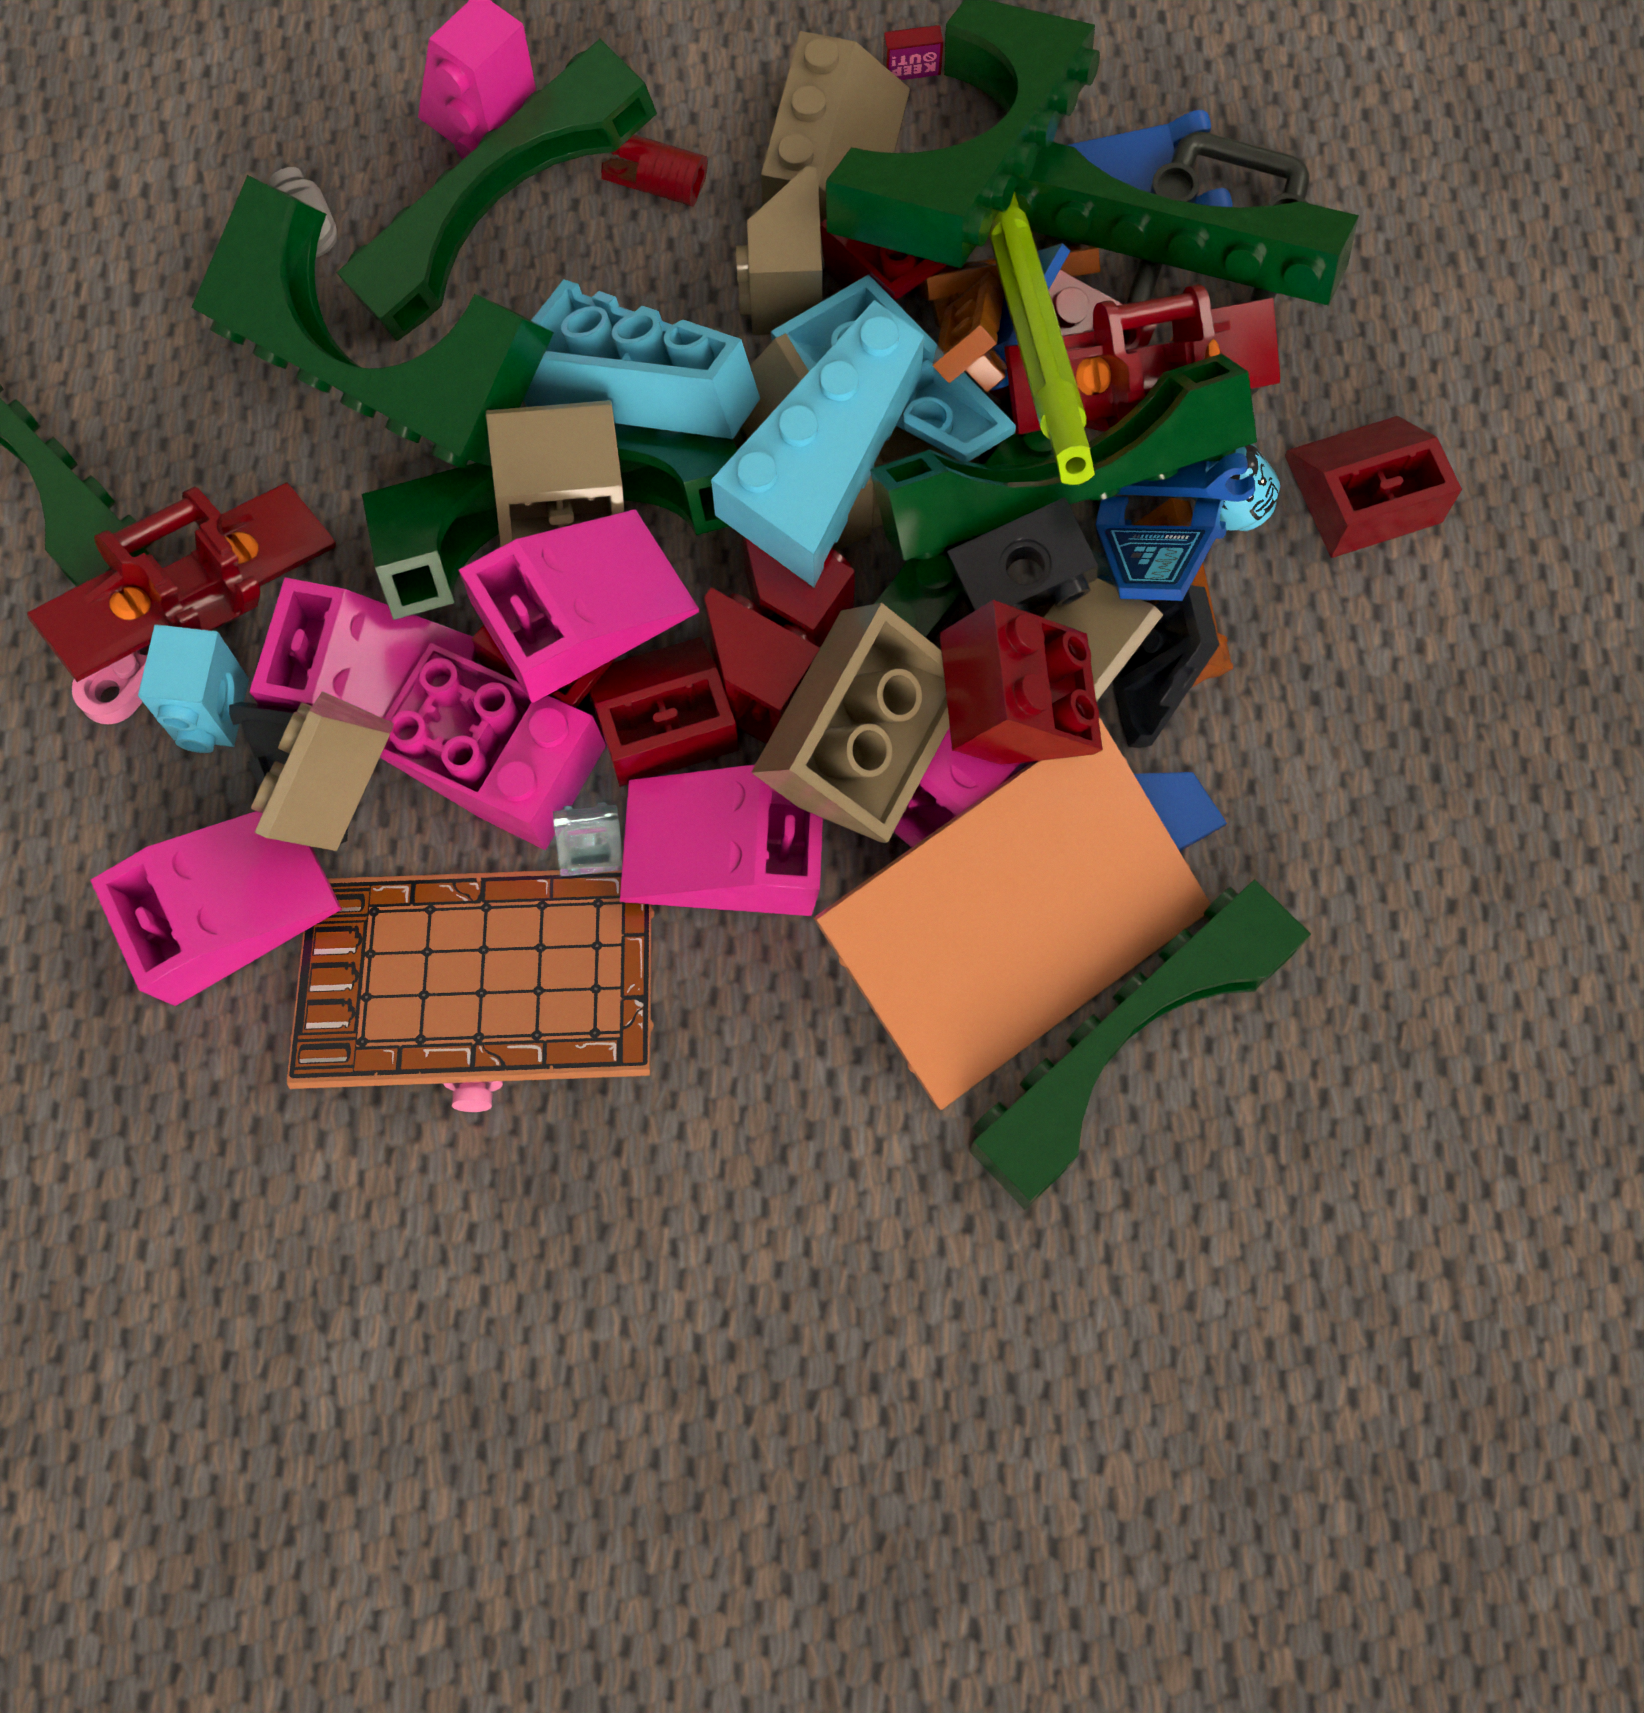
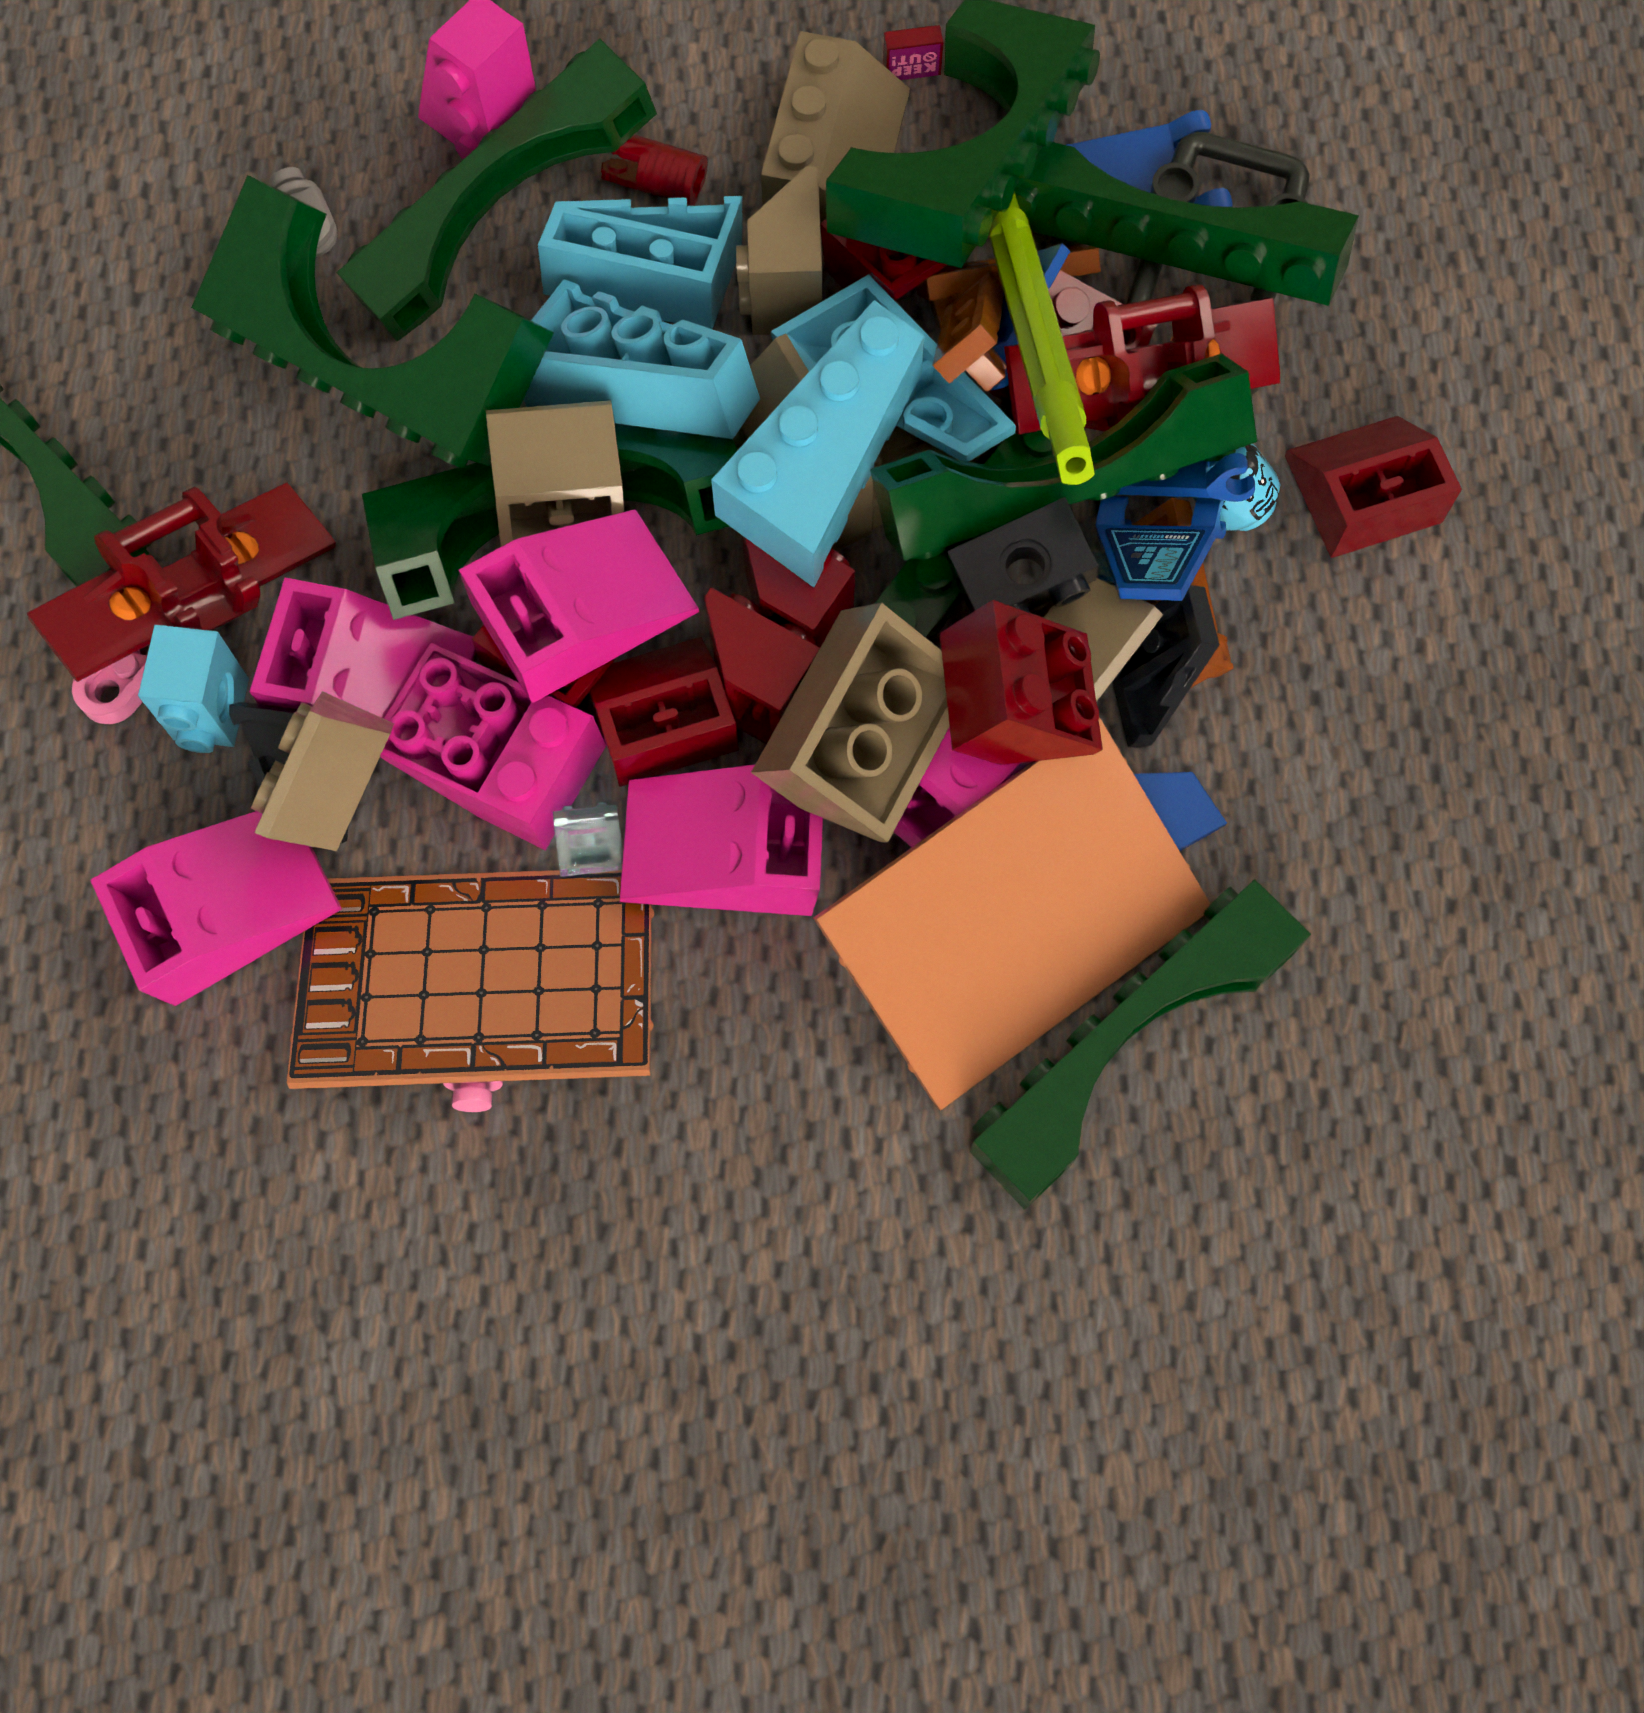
(645, 256): none -> medium azure wedge

